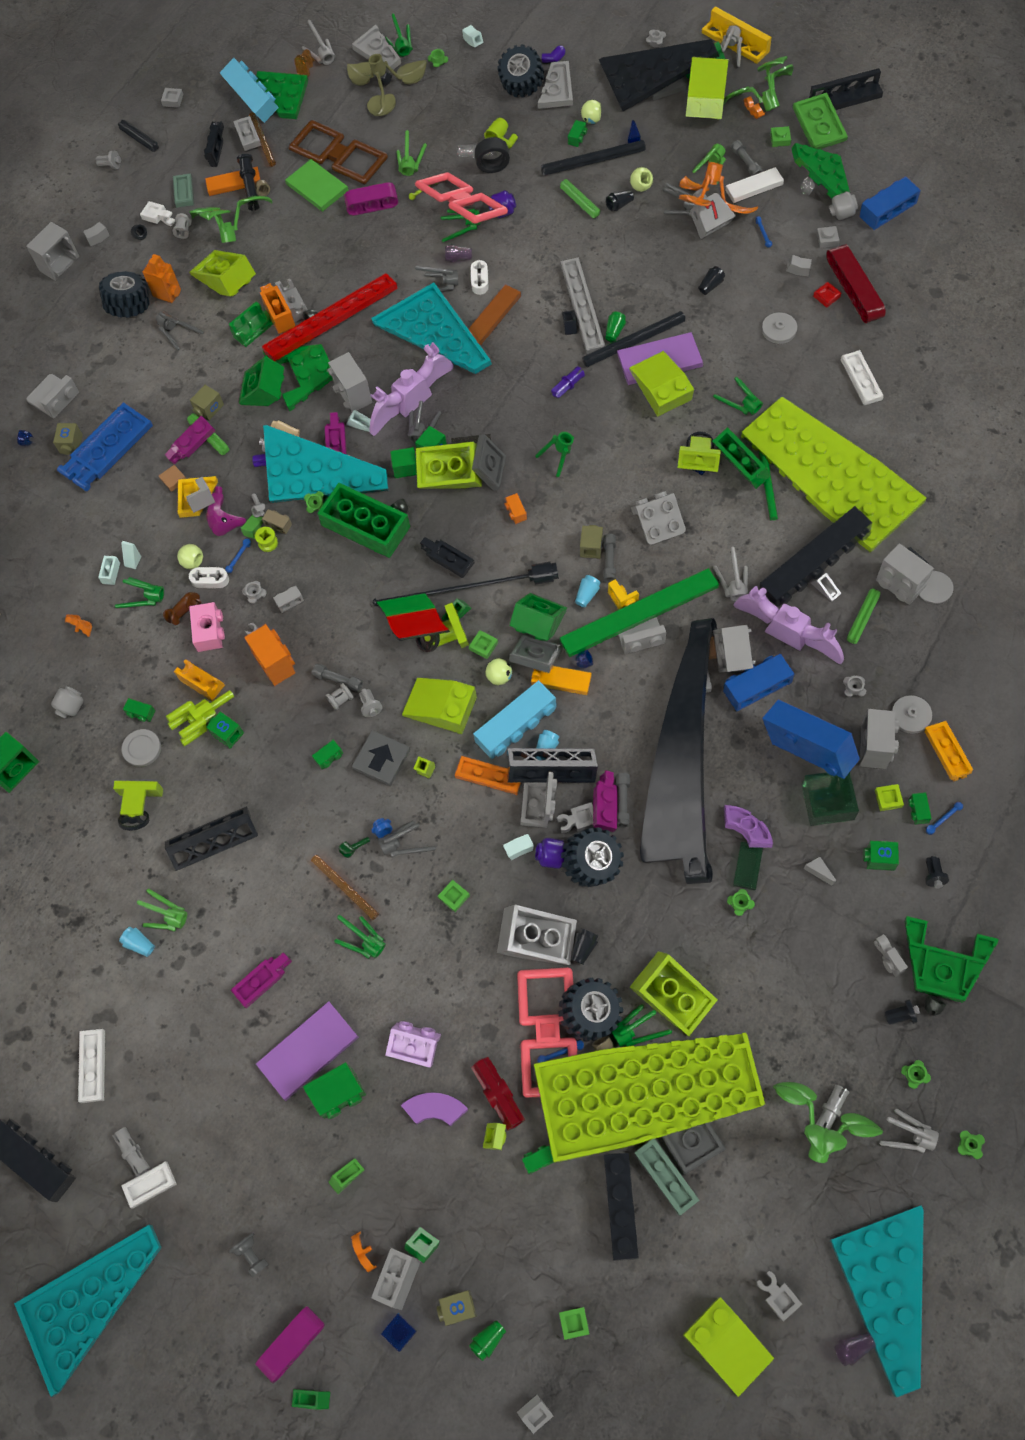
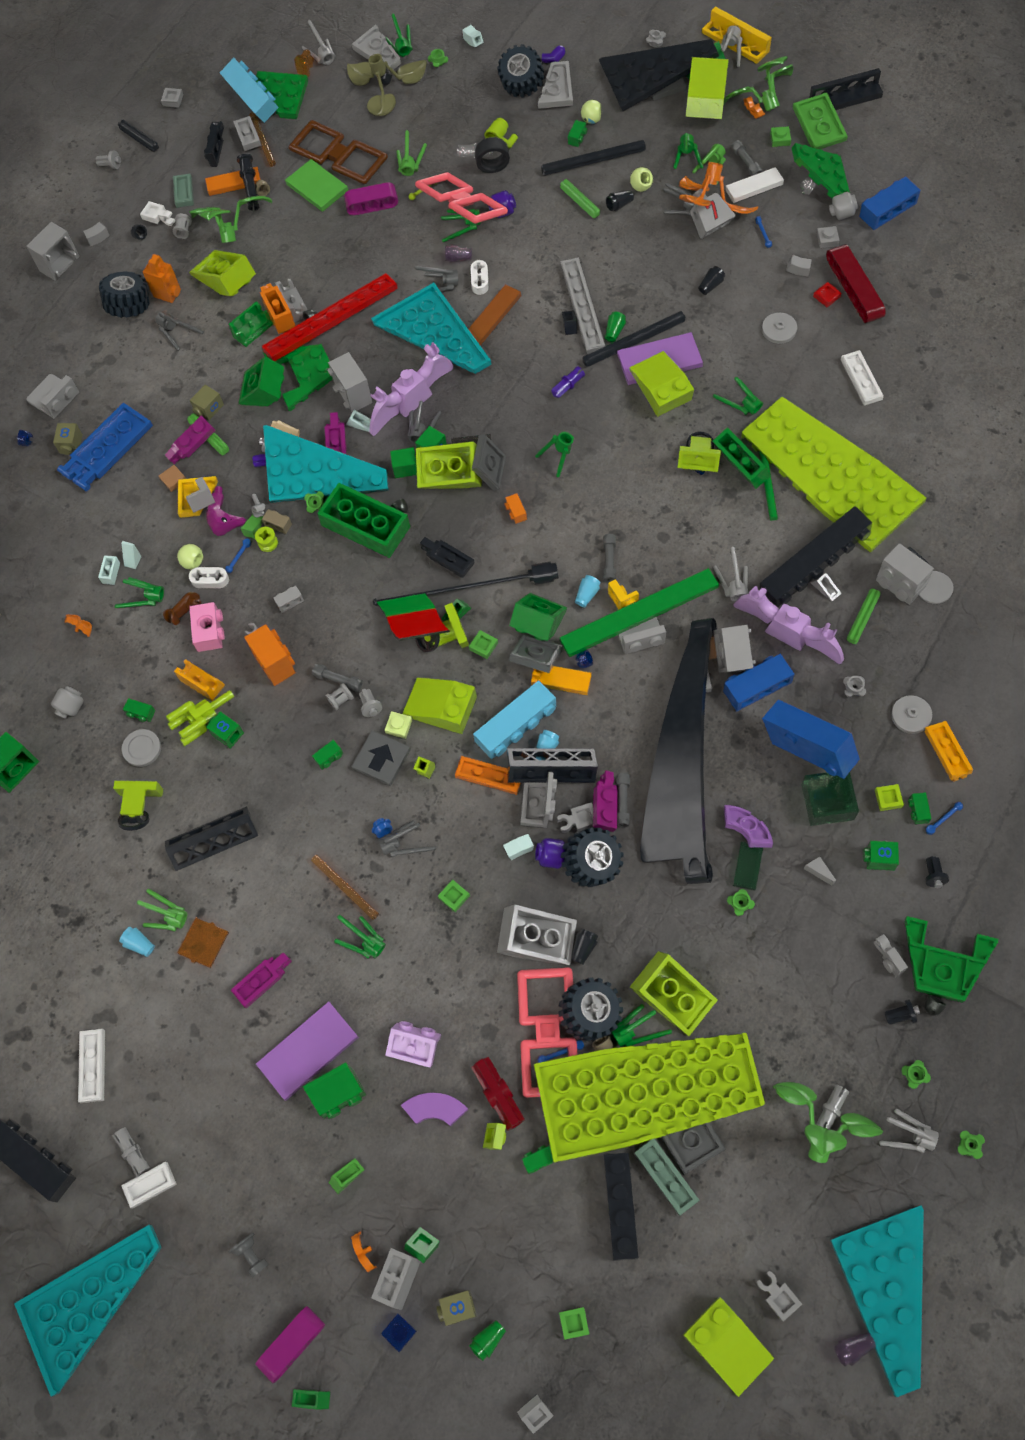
(203, 942): none -> clear orange piece
(250, 588): light grey plate -> none
(348, 850): dark green hand -> none
(398, 725): none -> yellowish green plate
(498, 671): yellowish green piece -> none
(591, 541): olive brick -> none
(634, 134): clear blue piece -> none
(659, 517): light grey bracket -> none
(687, 146): none -> green plant
(878, 738): light grey brick -> none

